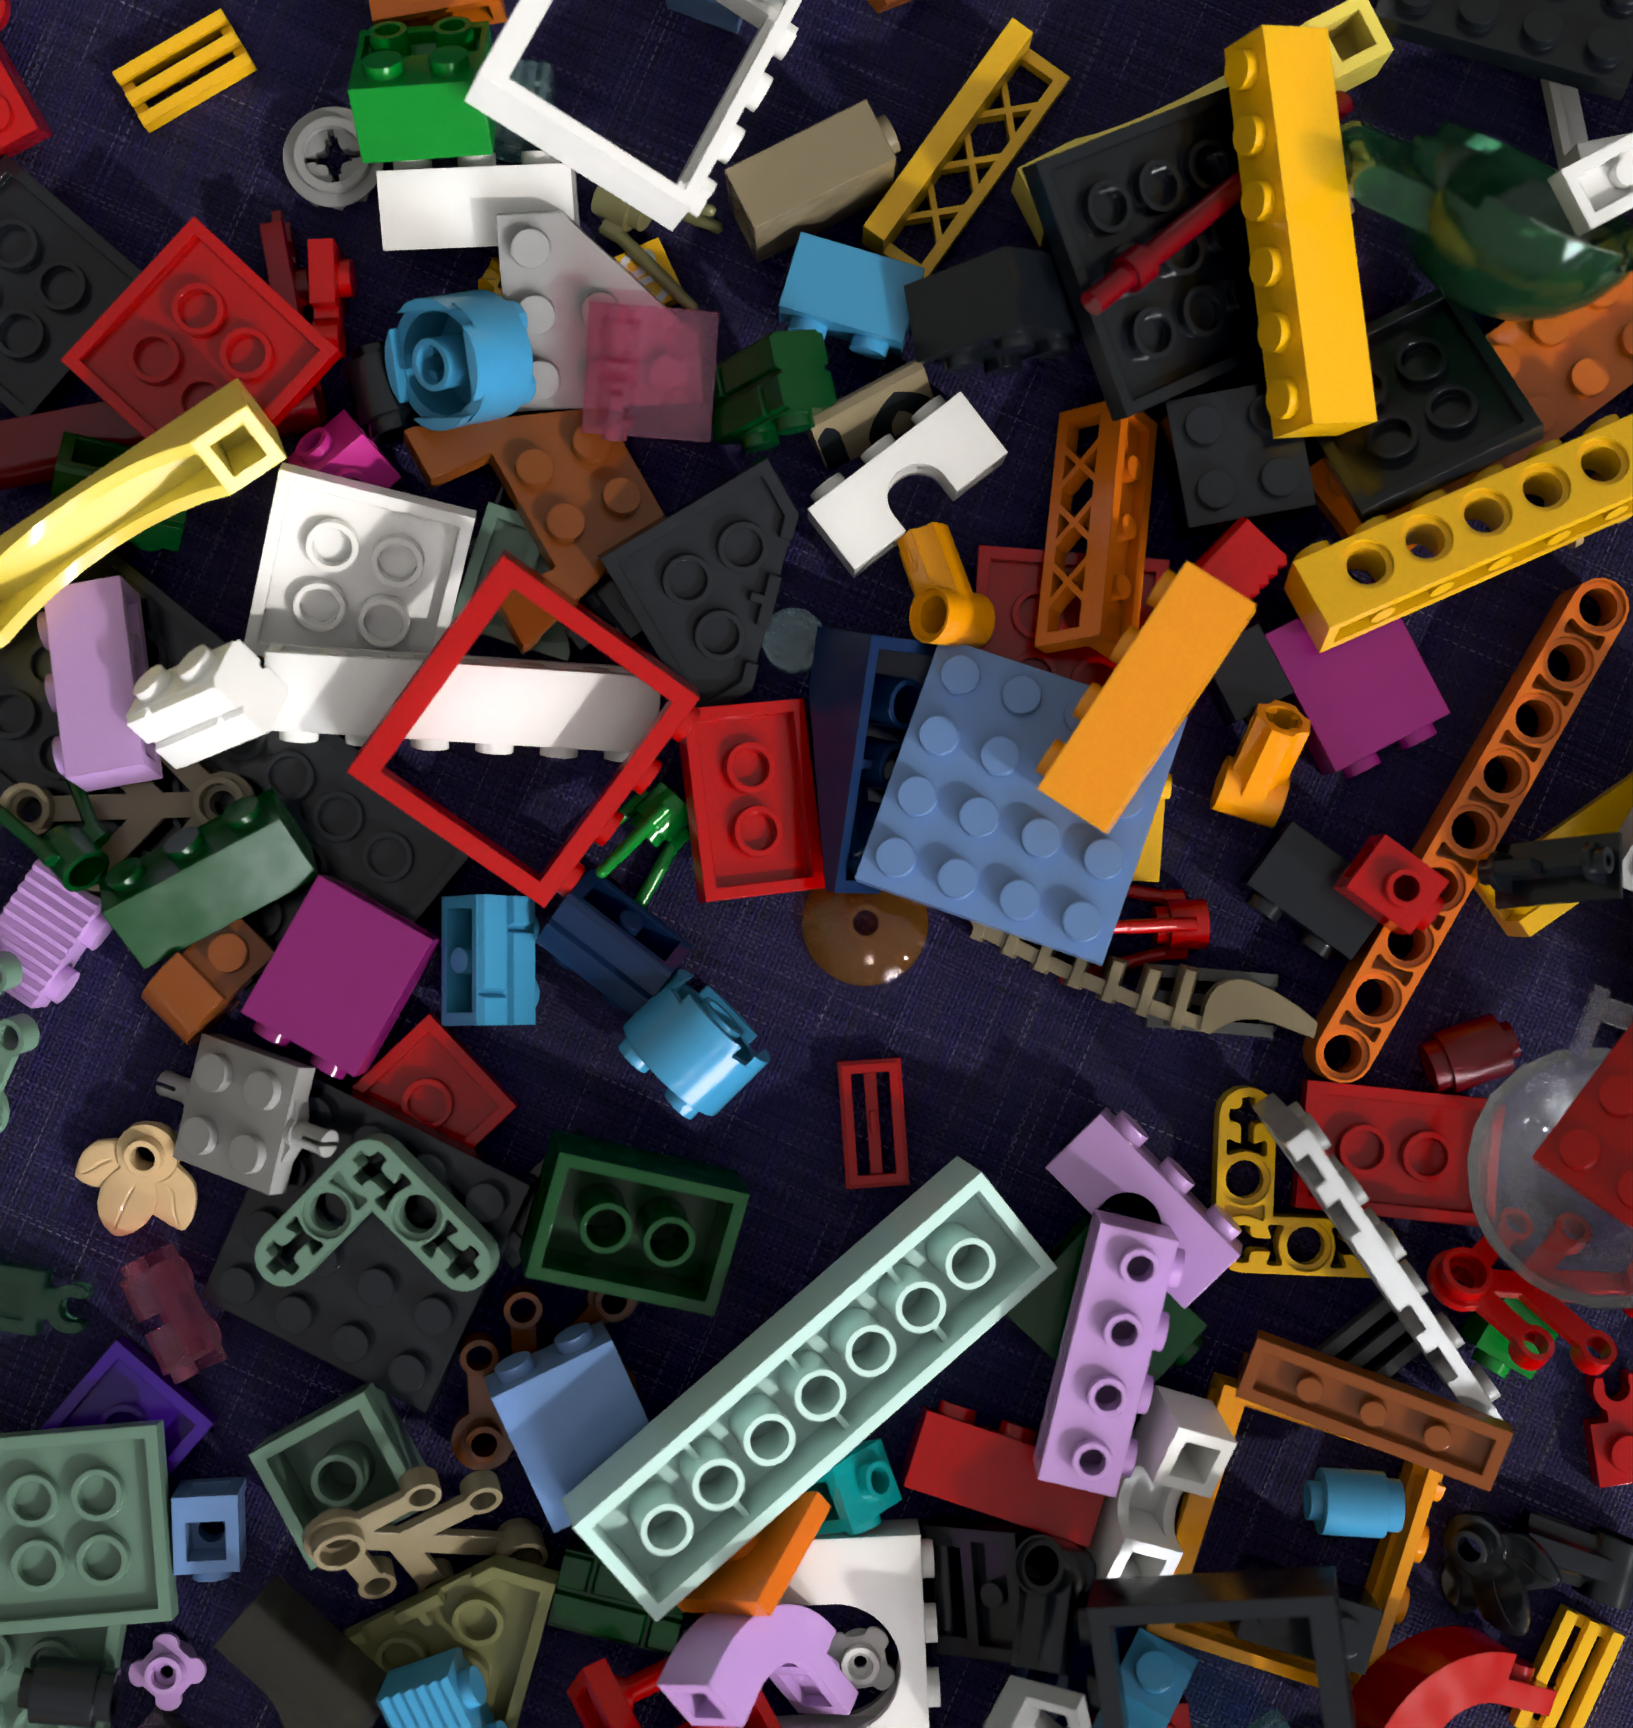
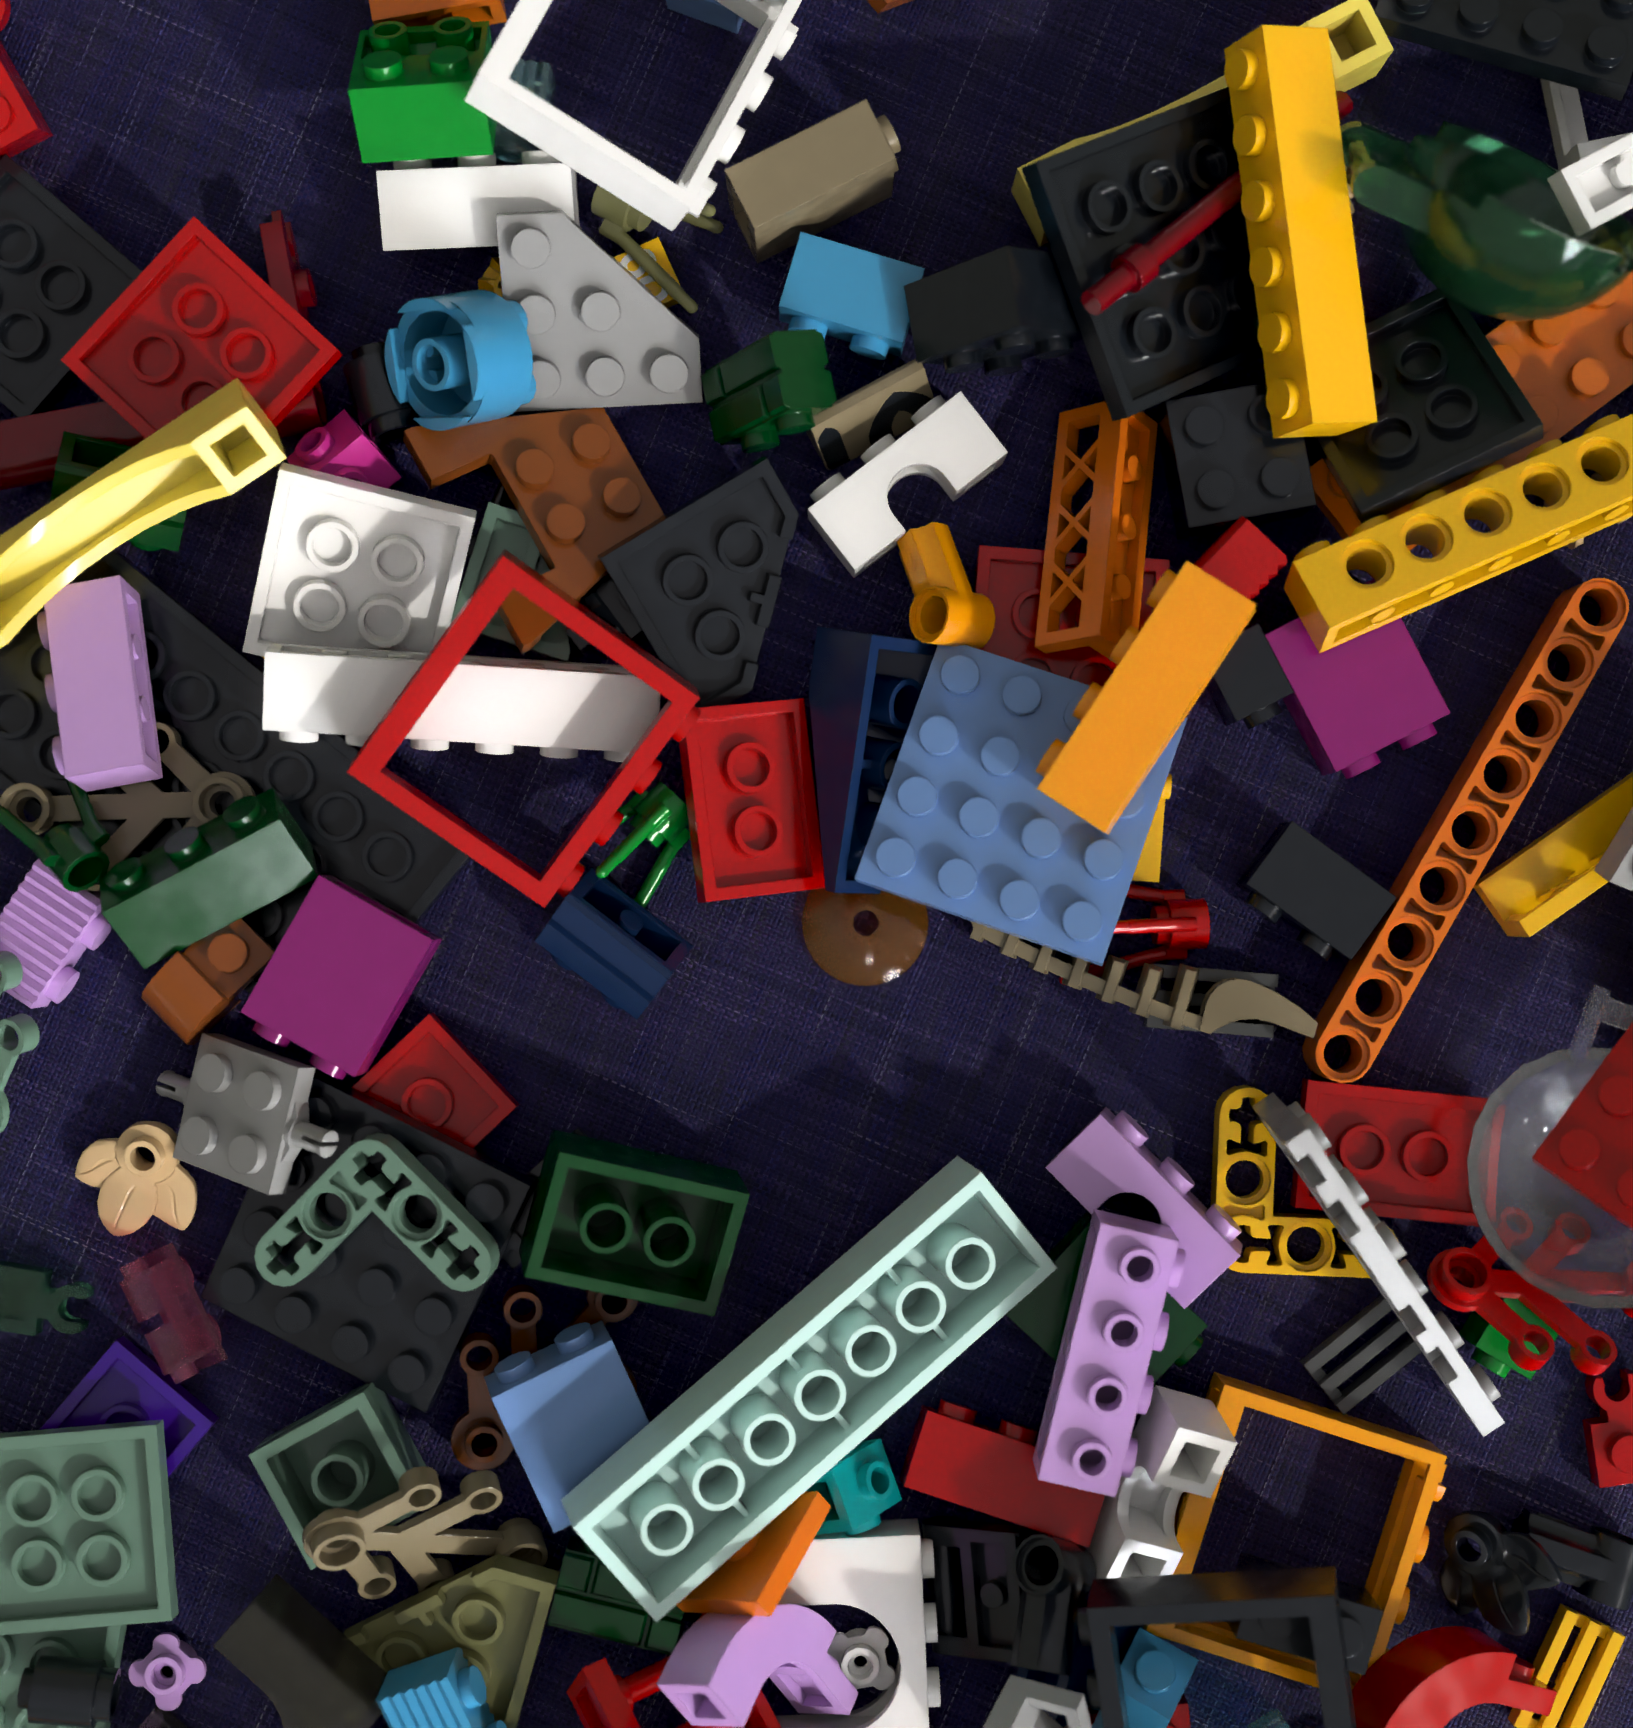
(173, 50): yellow tile -> none
(194, 1549): medium blue brick -> none
(206, 703): white brick -> none
(310, 142): light grey gear -> none
(330, 284): red plate -> none
(488, 960): dark azure brick -> none
(649, 372): clear pink hinge -> none
(692, 1046): dark azure brick -> none
(791, 640): clear light blue tile -> none
(869, 1068): red tile -> none
(950, 134): yellow fence -> none
(1258, 776): light orange piece -> none
(1354, 1502): dark azure brick -> none
(1373, 1410): dark orange fence -> none
(1393, 886): red brick -> none
(1469, 1053): dark red brick -> none
(1555, 871): black hinge -> none

